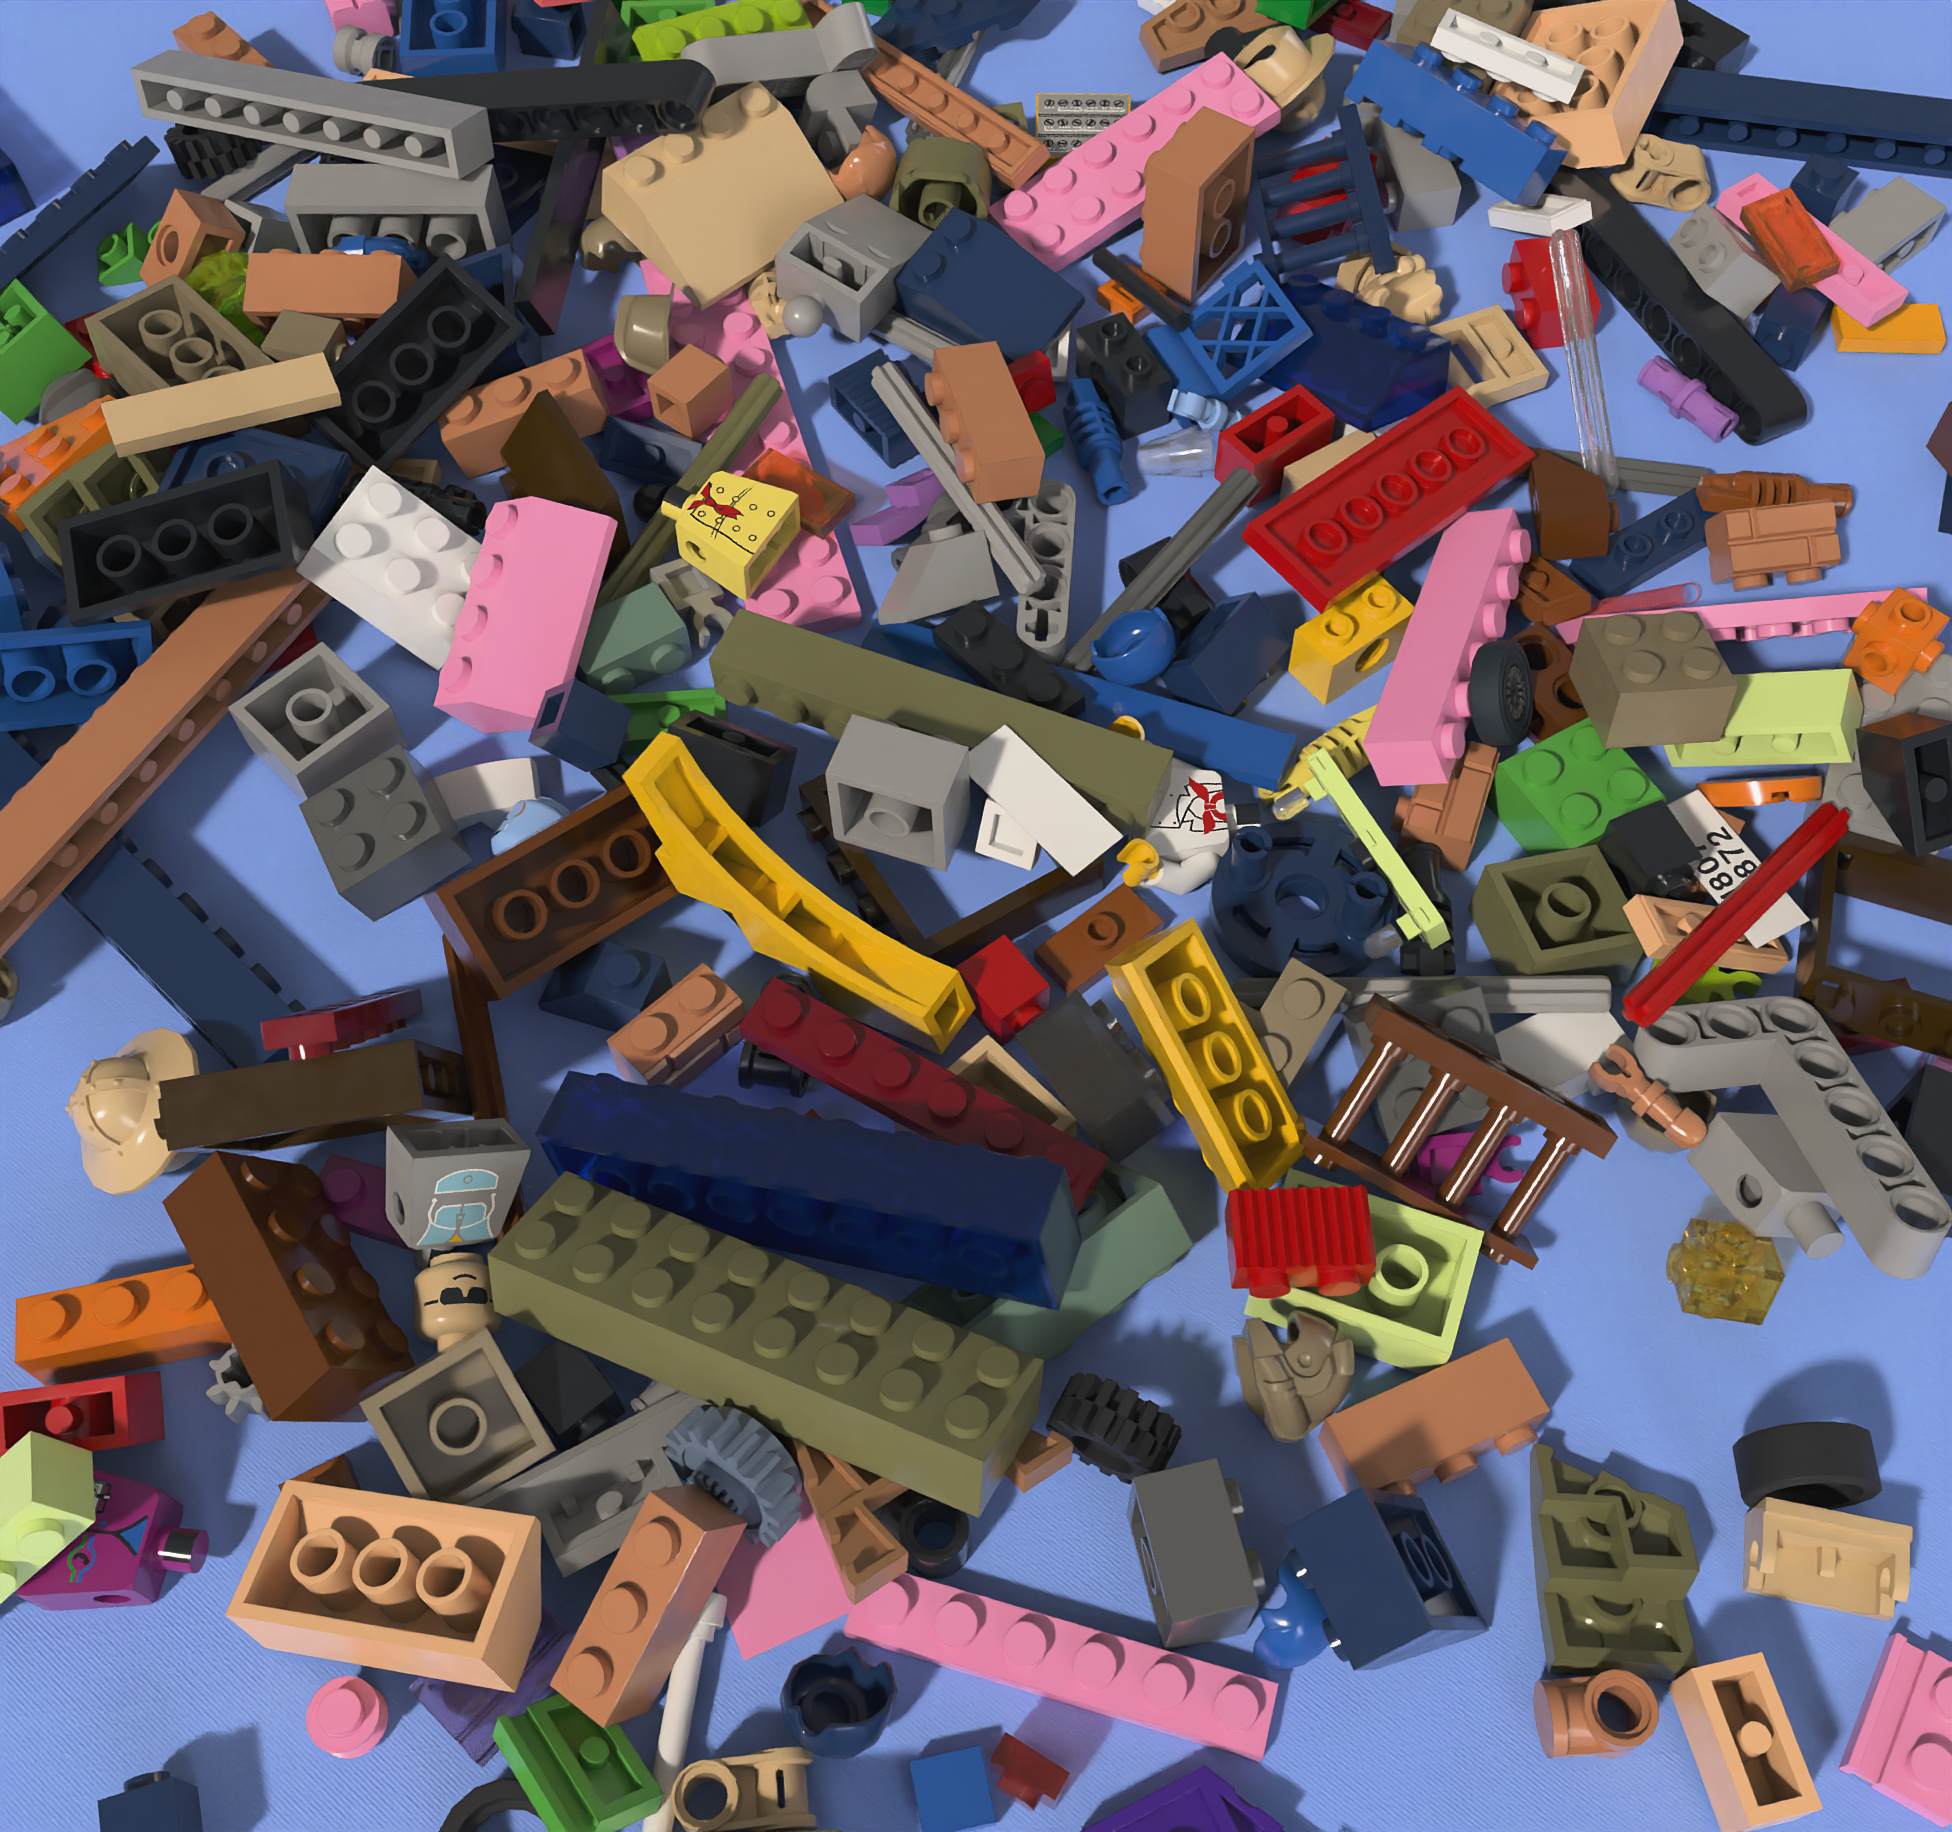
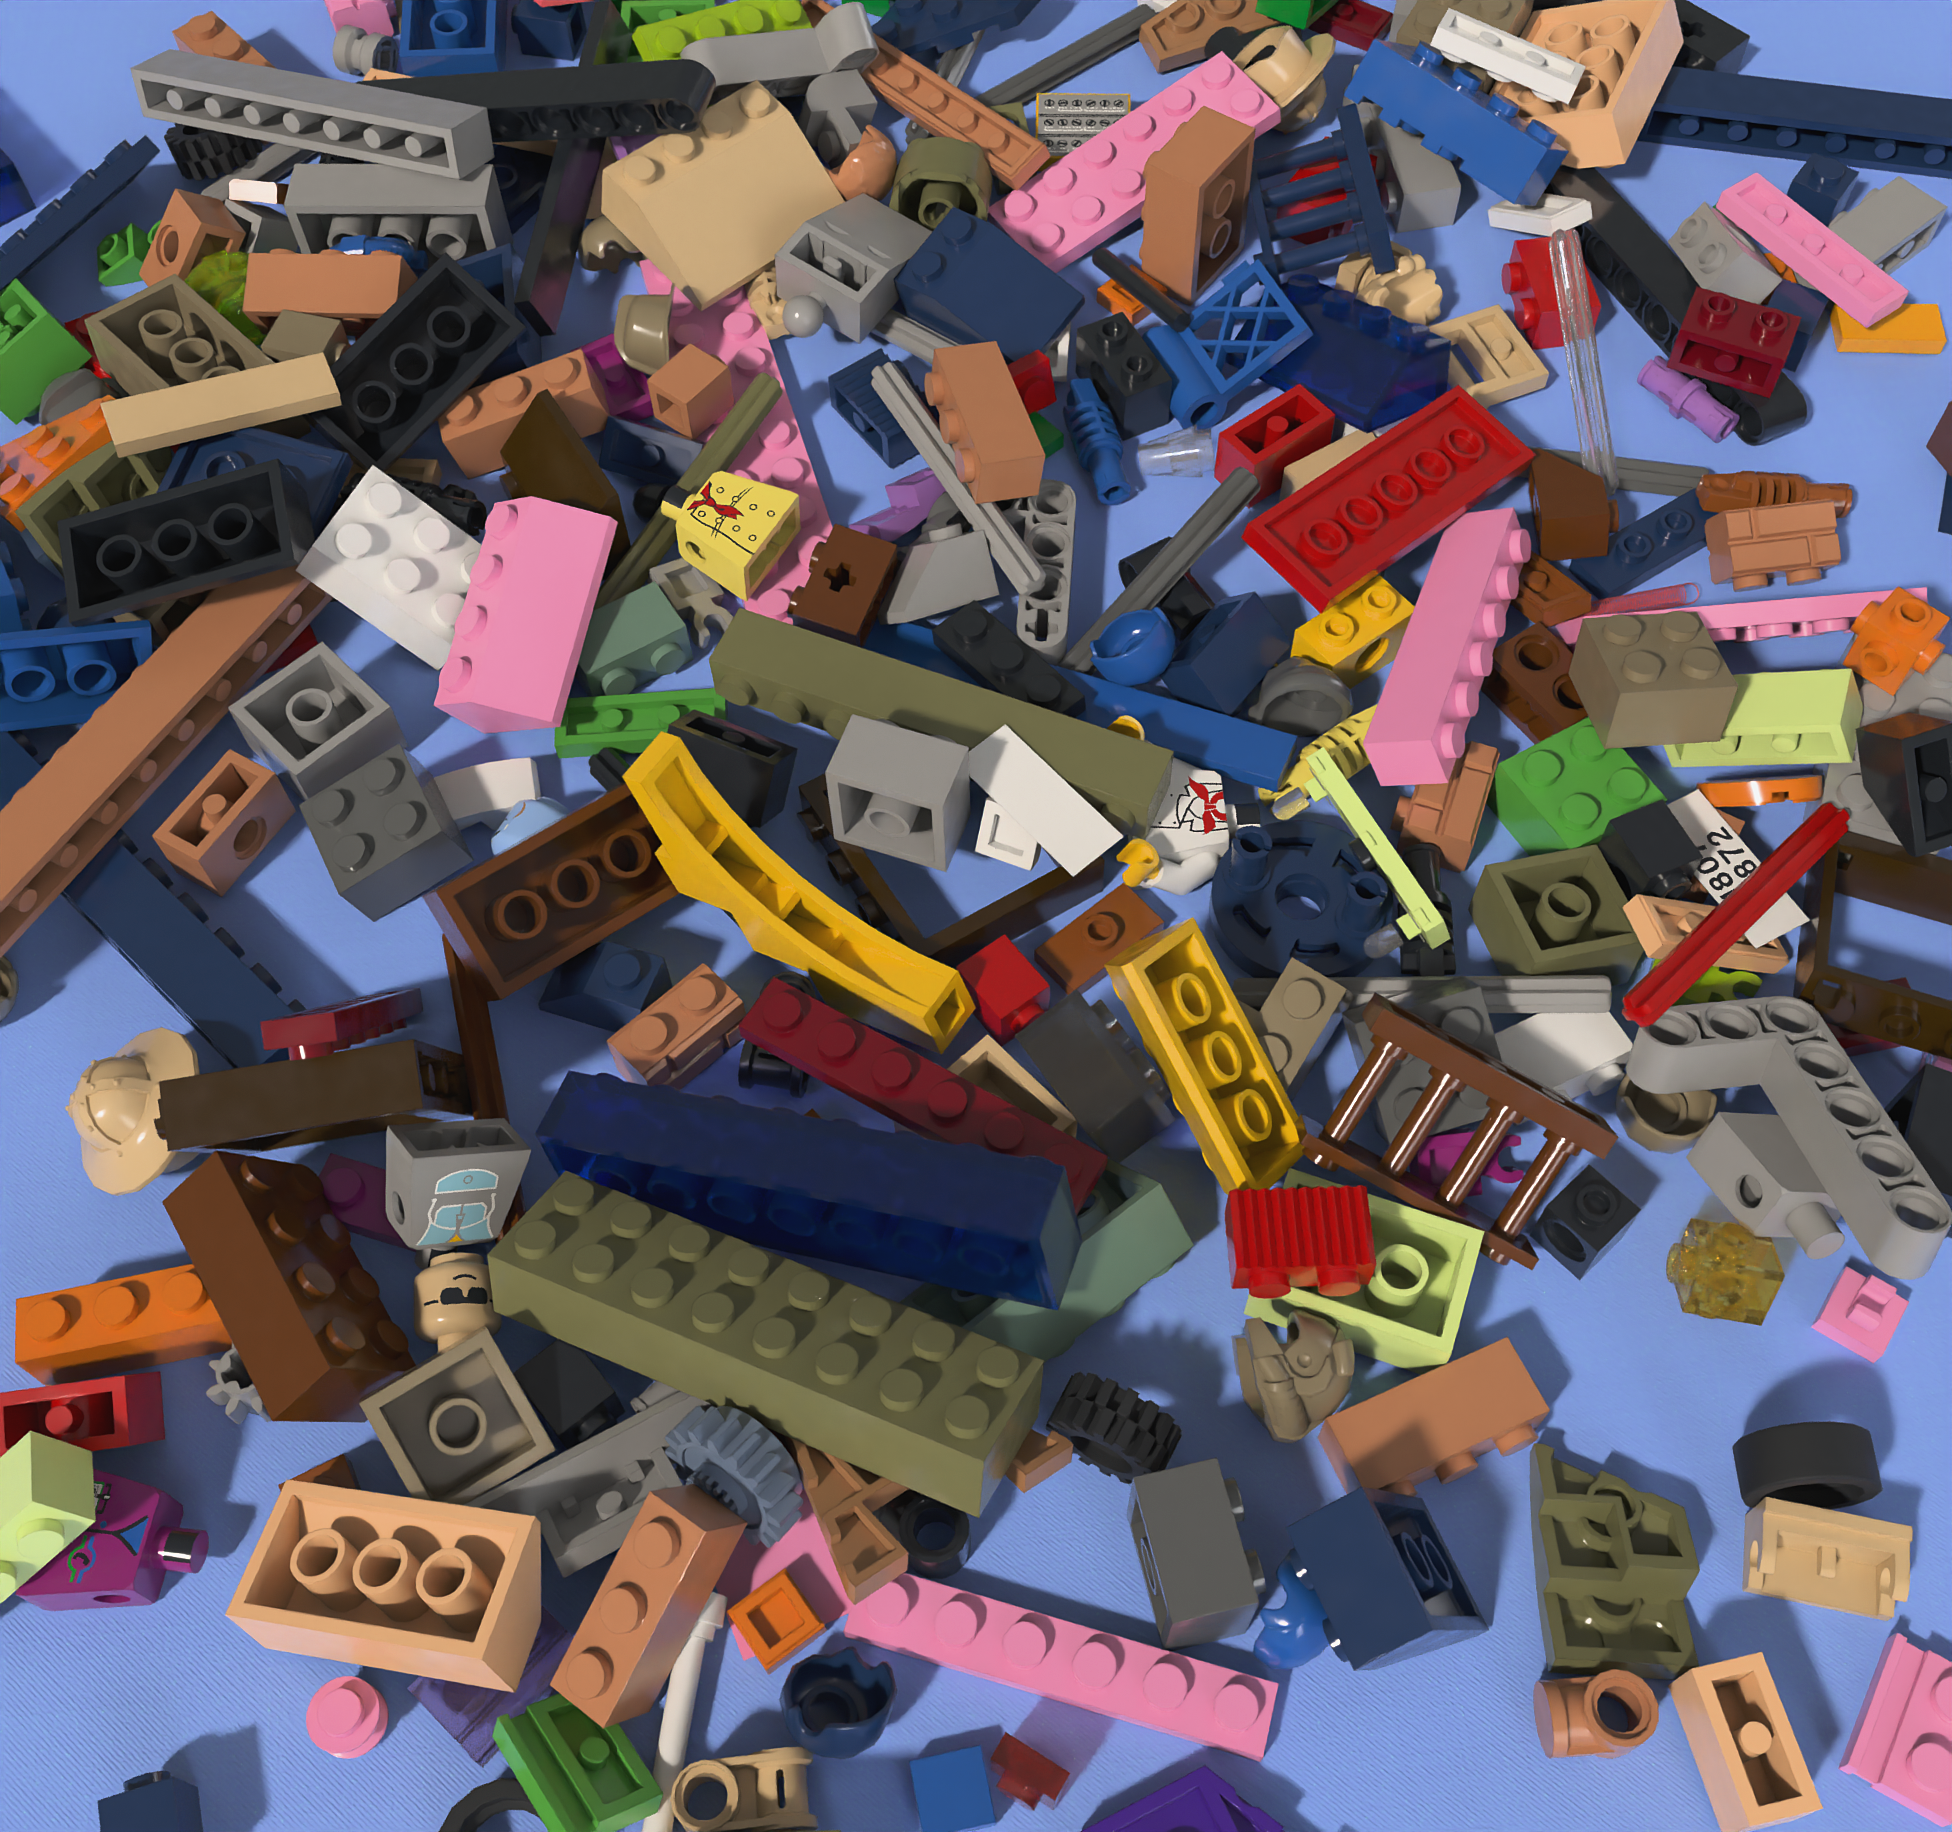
(224, 822): none -> nougat brick
(258, 191): none -> tile
(581, 726): dark blue brick -> none
(776, 1621): none -> orange tile
(820, 499): clear orange tile -> none
(845, 586): none -> reddish brown brick
(1069, 59): none -> dark grey axle
(1208, 413): light blue piece -> none
(1301, 699): none -> dark grey hat
(1501, 693): black bush -> none
(1584, 1222): none -> black brick
(1666, 174): tan piece -> none
(1681, 1125): nougat piece -> none
(1733, 342): none -> dark red brick
(1790, 240): clear orange tile -> none
(1861, 1313): none -> bright pink tile

